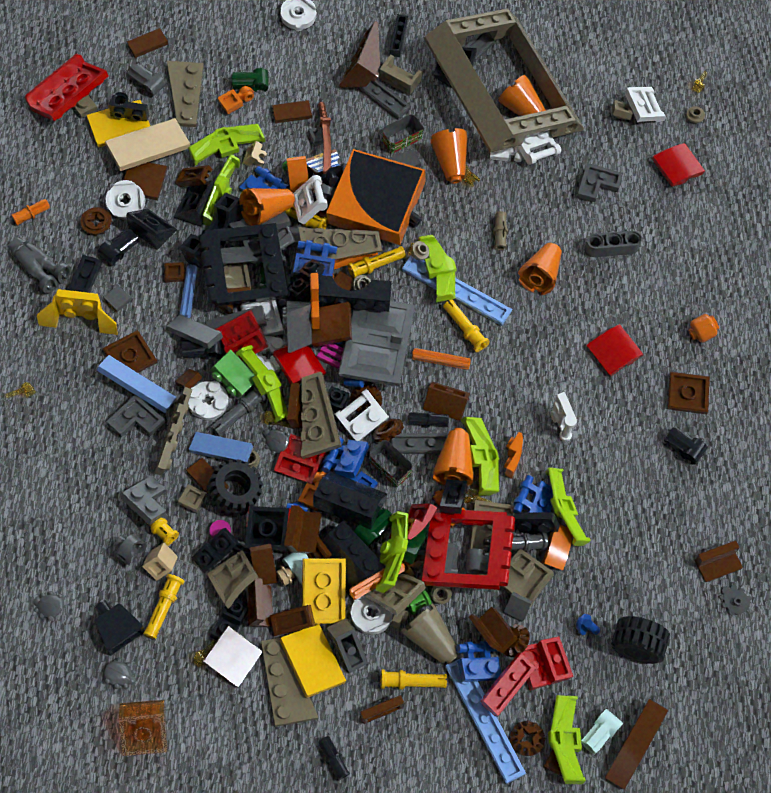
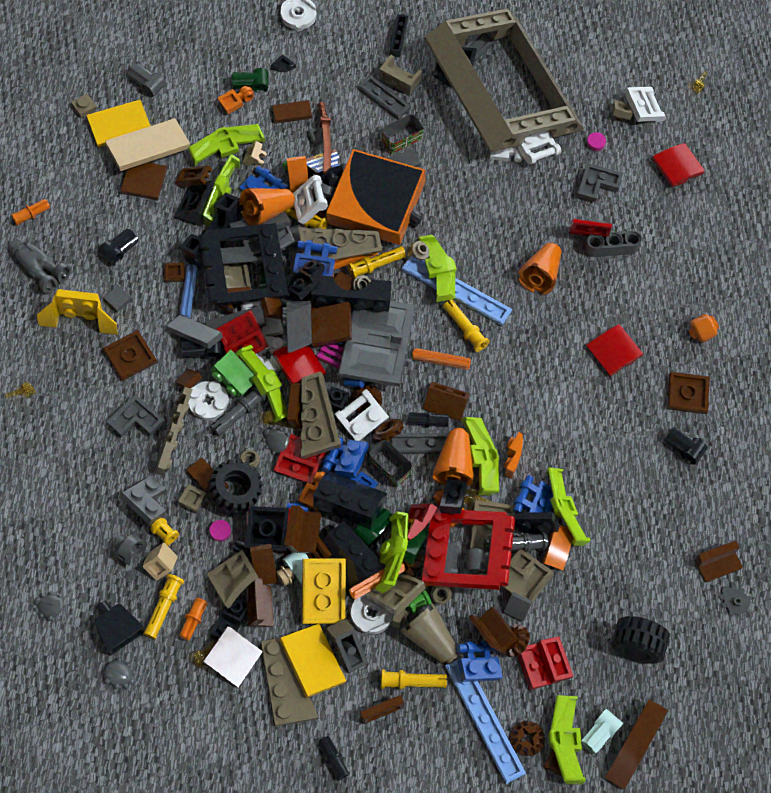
(65, 88): red bracket -> none
(85, 274): black plate -> none
(89, 217): reddish brown gear -> none
(117, 193): white plate -> none
(127, 109): black plate -> none
(136, 384): medium blue tile -> none
(143, 727): clear orange slope -> none
(147, 43): reddish brown tile -> none
(150, 227): black slope -> none
(186, 90): dark tan wing -> none
(193, 618): none -> orange axle
(215, 550): black slope -> none
(220, 447): medium blue tile -> none
(272, 308): none -> reddish brown tile
(283, 64): none -> black tile
(292, 620): reddish brown tile -> none
(314, 292): orange tile -> none
(365, 61): reddish brown wedge -> none
(451, 153): orange cone -> none
(470, 176): clear yellow hand -> none
(500, 230): dark tan pin -> none
(507, 684): plate -> none
(521, 98): orange cone -> none
(564, 416): white plate -> none
(585, 623): blue plate -> none
(588, 228): none -> red slope
(596, 141): none -> dark pink tile
(695, 118): dark tan plate -> none

